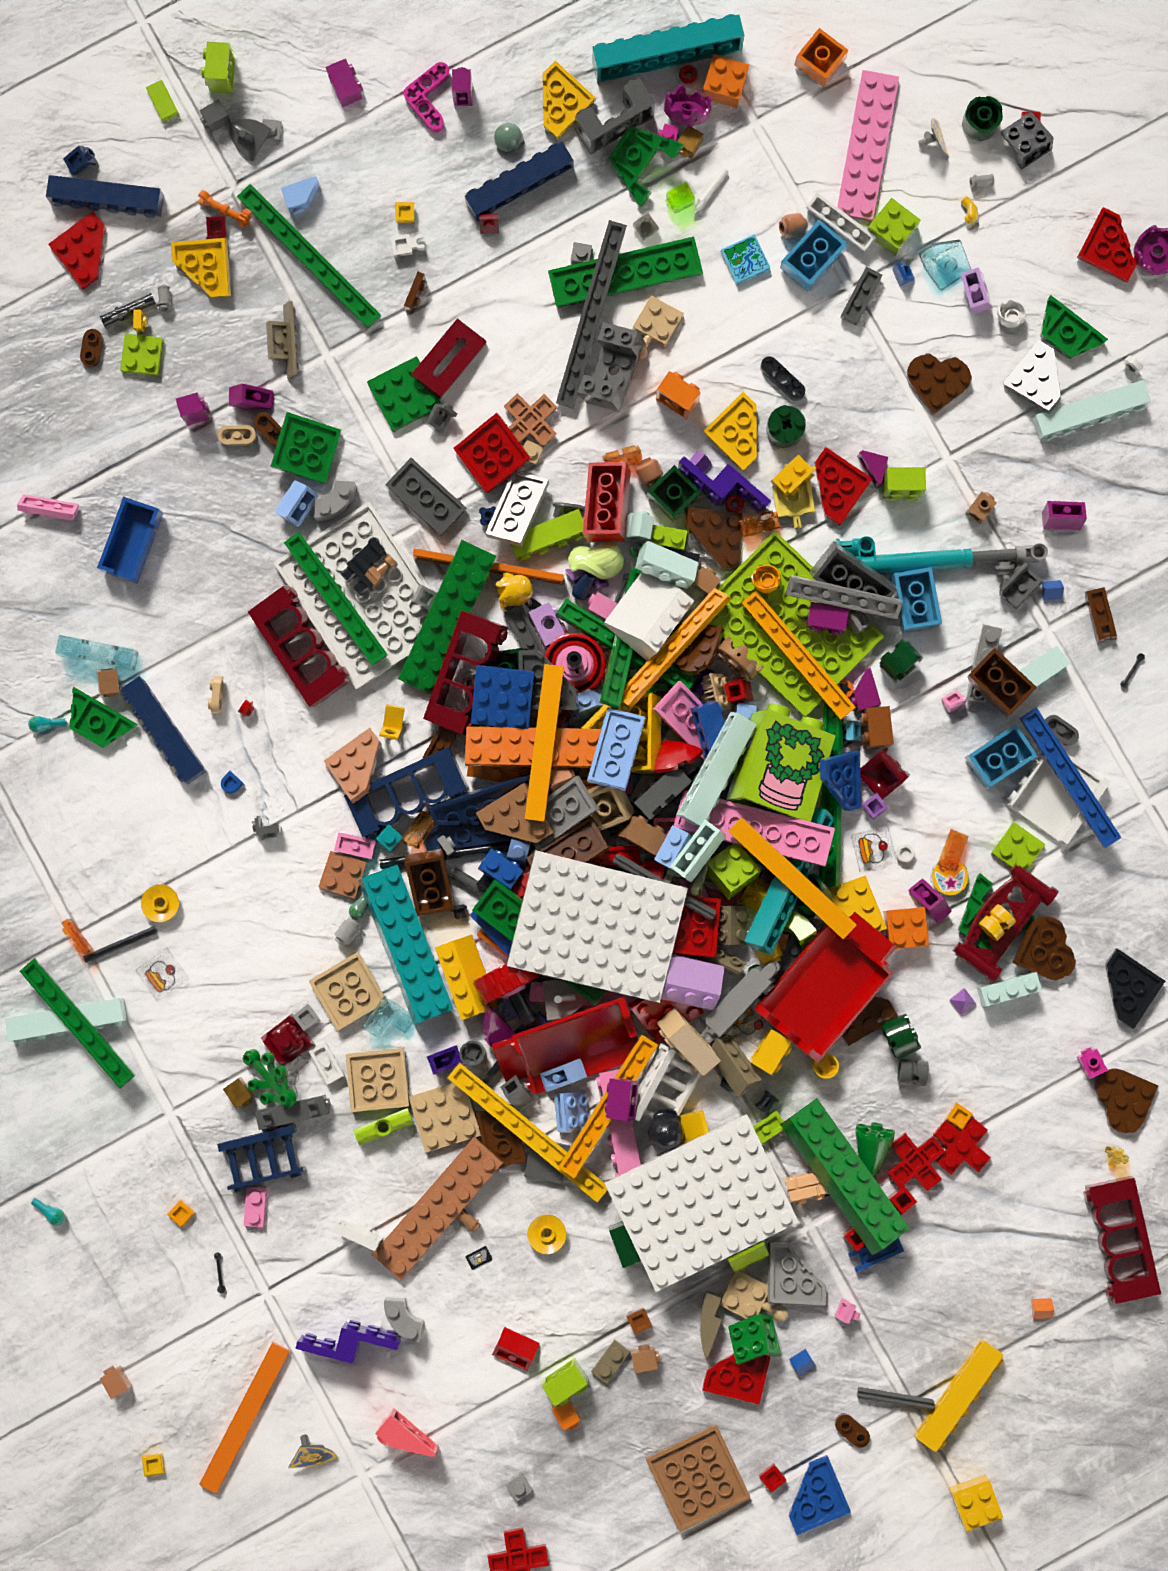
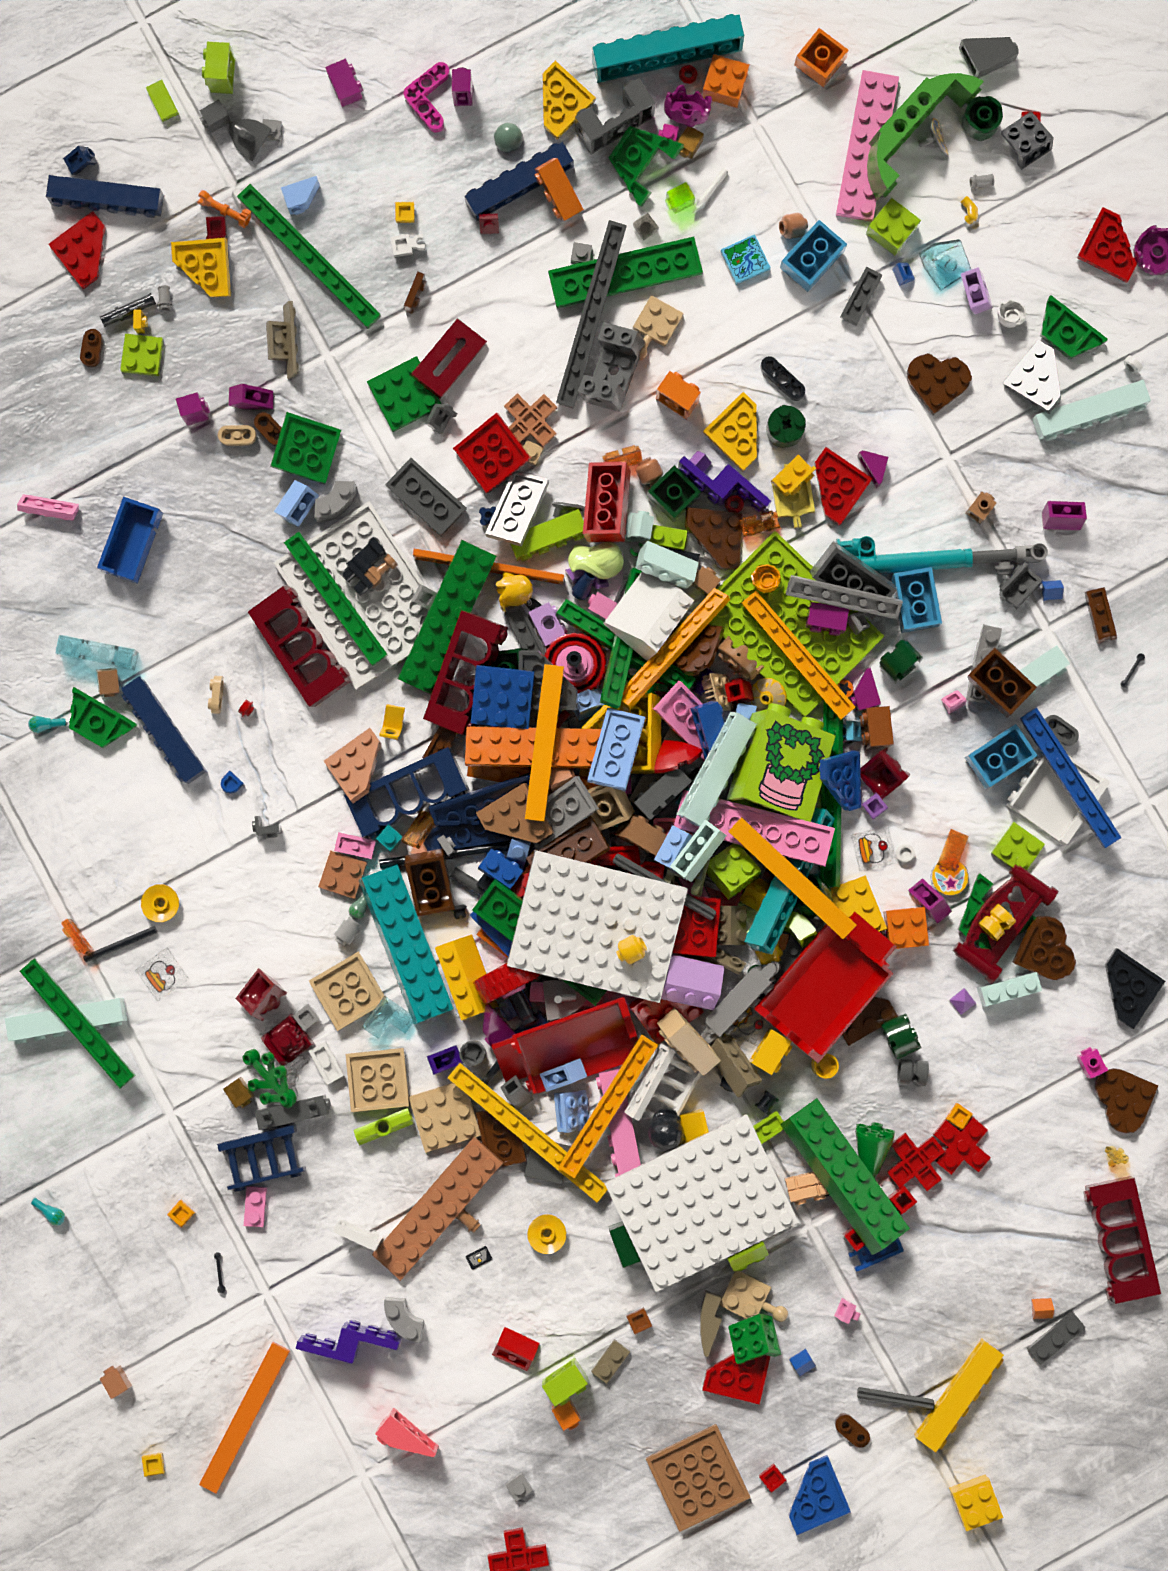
(260, 994): none -> dark red brick
(311, 1455): shield -> none
(558, 189): none -> orange brick
(622, 1099): magenta brick -> none
(631, 949): none -> yellow head
(645, 1358): medium nougat brick -> none
(772, 689): none -> tan dish
(792, 1279): light grey plate -> none
(841, 222): white brick -> none
(904, 483): lime brick -> none
(907, 118): none -> bright green slope
(988, 54): none -> dark grey slope
(1056, 1337): none -> dark grey plate

